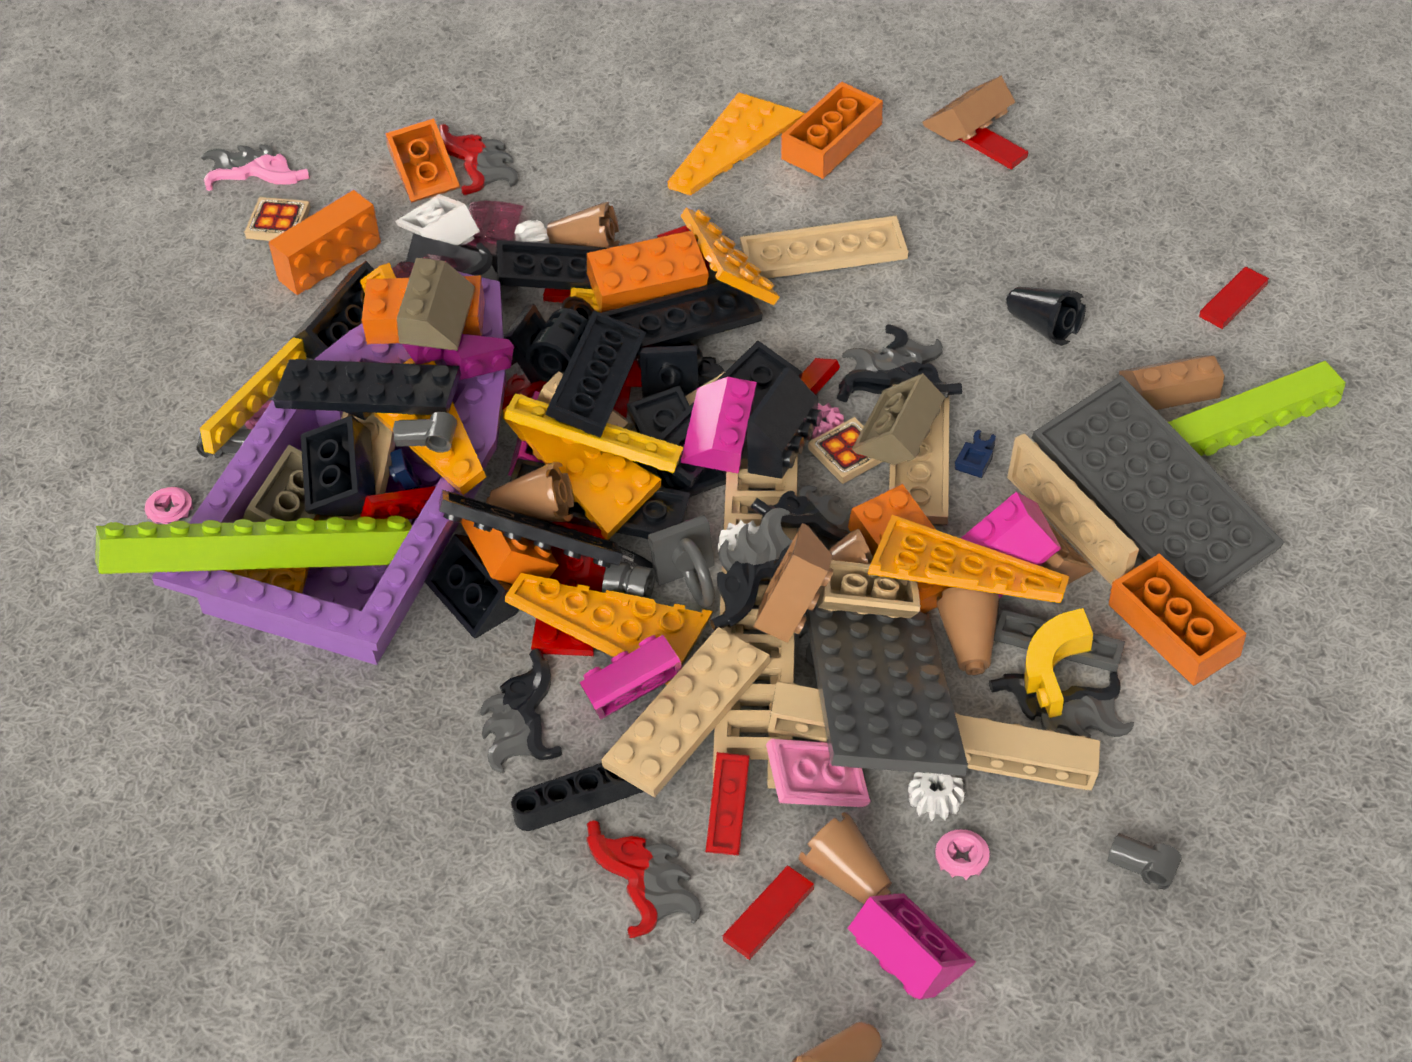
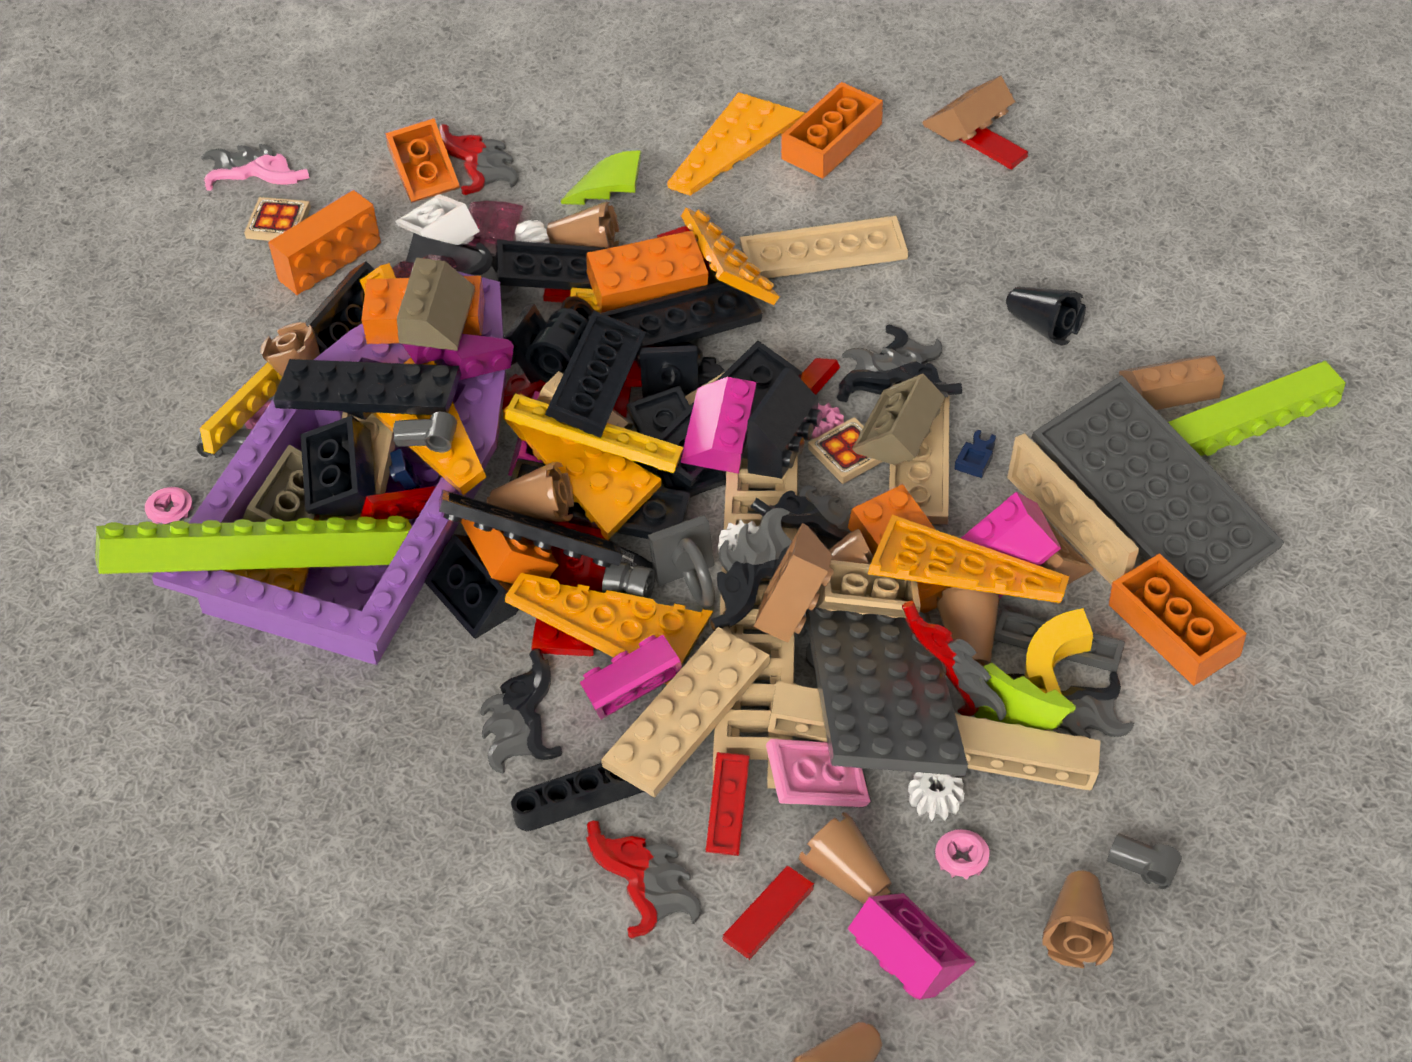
(293, 342): none -> medium nougat cone
(609, 175): none -> lime slope
(961, 669): none -> piece
(1025, 702): none -> lime slope
(1079, 923): none -> medium nougat cone
(1234, 297): red tile -> none

